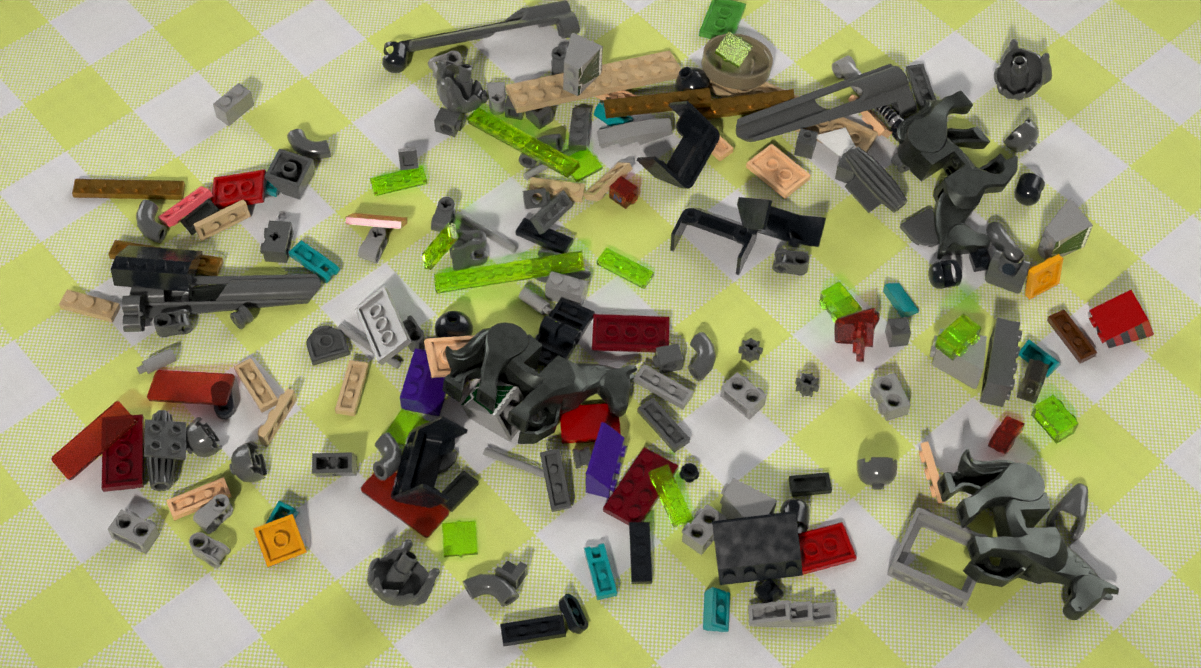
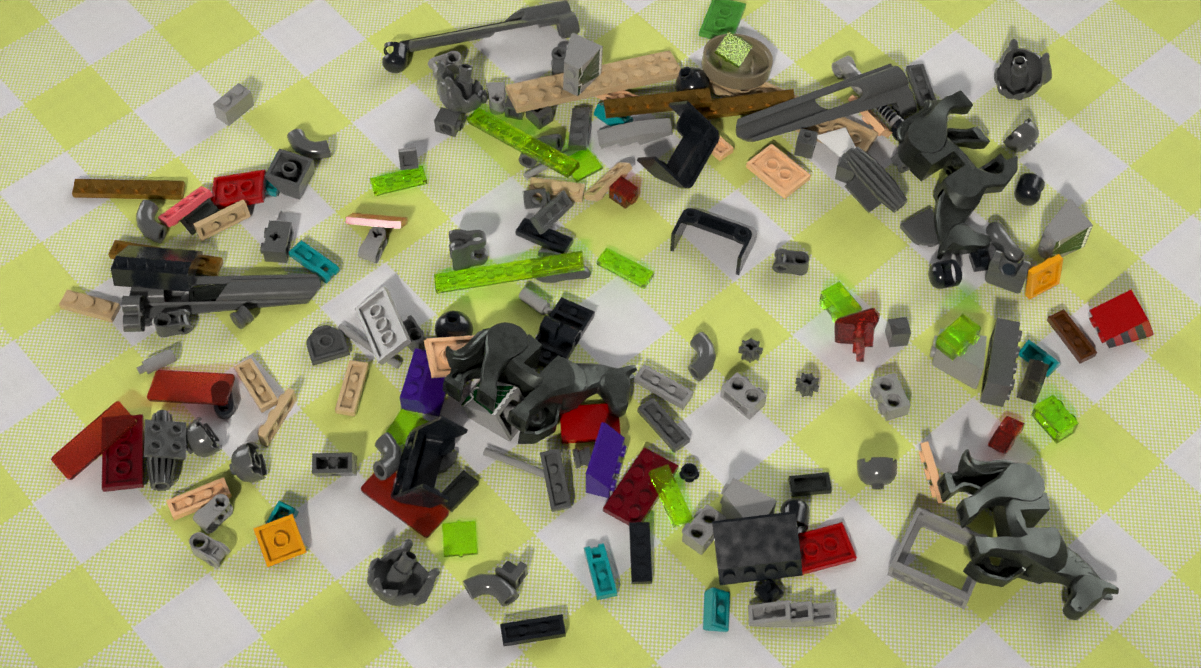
(131, 535): light grey brick -> none
(440, 246): clear neon green plate -> none
(444, 214): dark grey piece -> none
(491, 235): light grey bar -> none
(565, 287): light grey brick -> none
(573, 614): black plate -> none
(629, 333): dark red plate -> none
(668, 358): dark grey brick -> none
(762, 218): black windscreen -> none
(900, 299): teal slope -> none
(1075, 504): dark grey animal -> none

